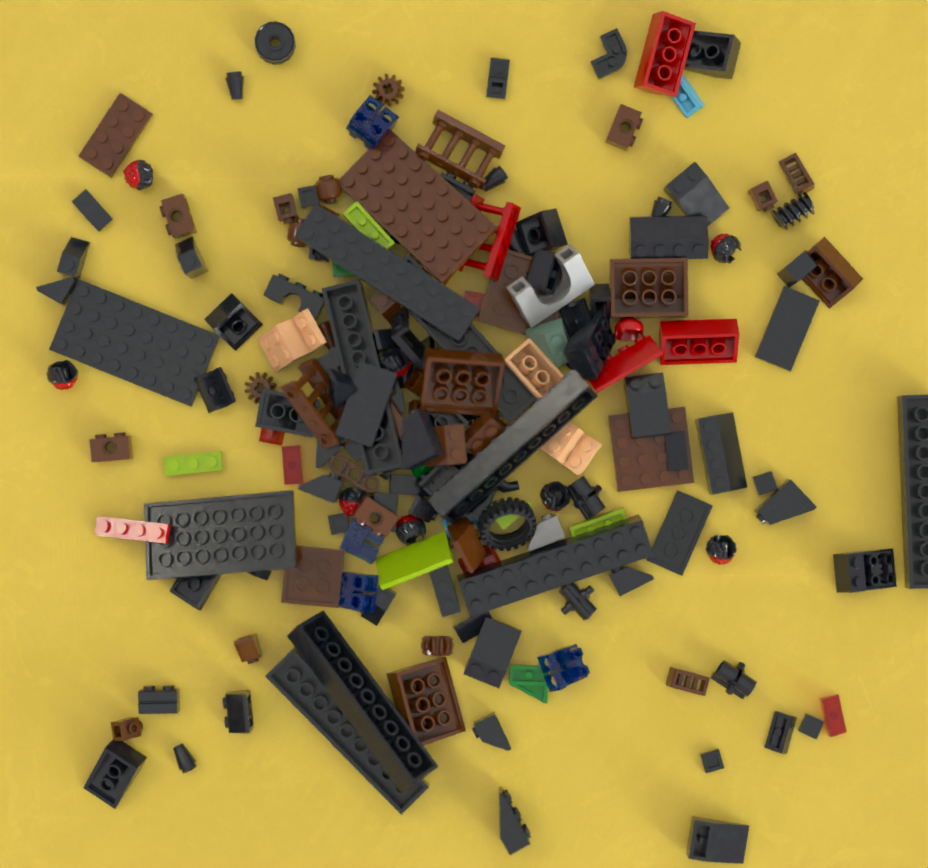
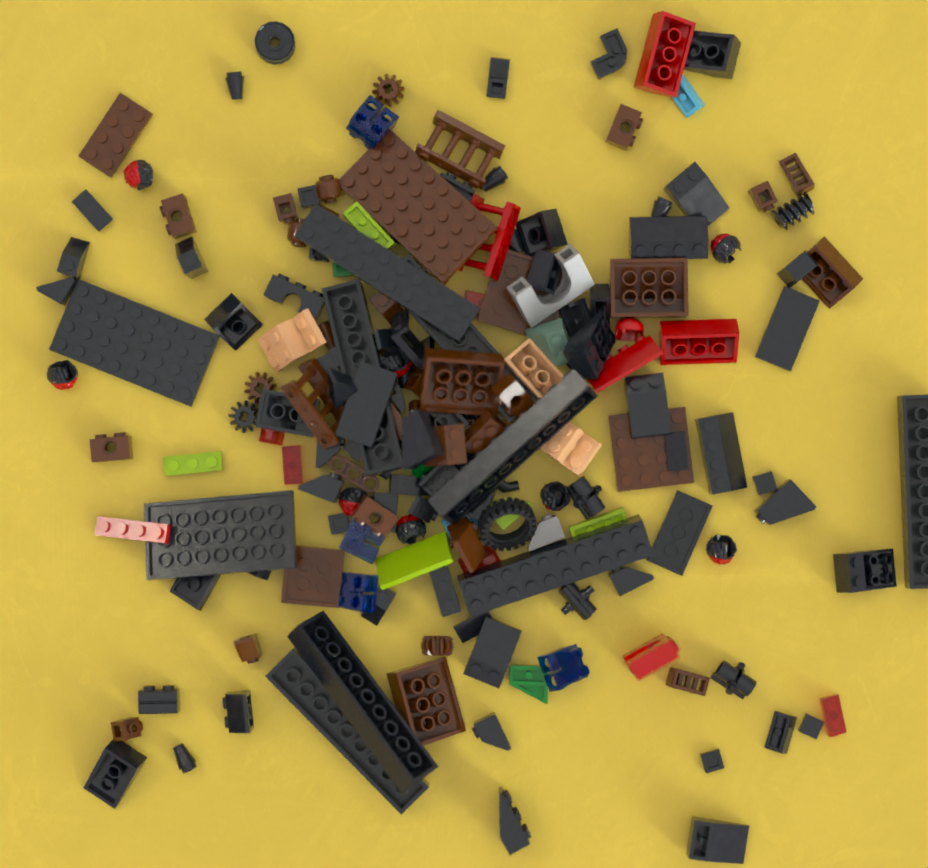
(215, 390): black bracket -> none
(238, 414): none -> black gear
(509, 388): none -> reddish brown brick
(651, 656): none -> red arch

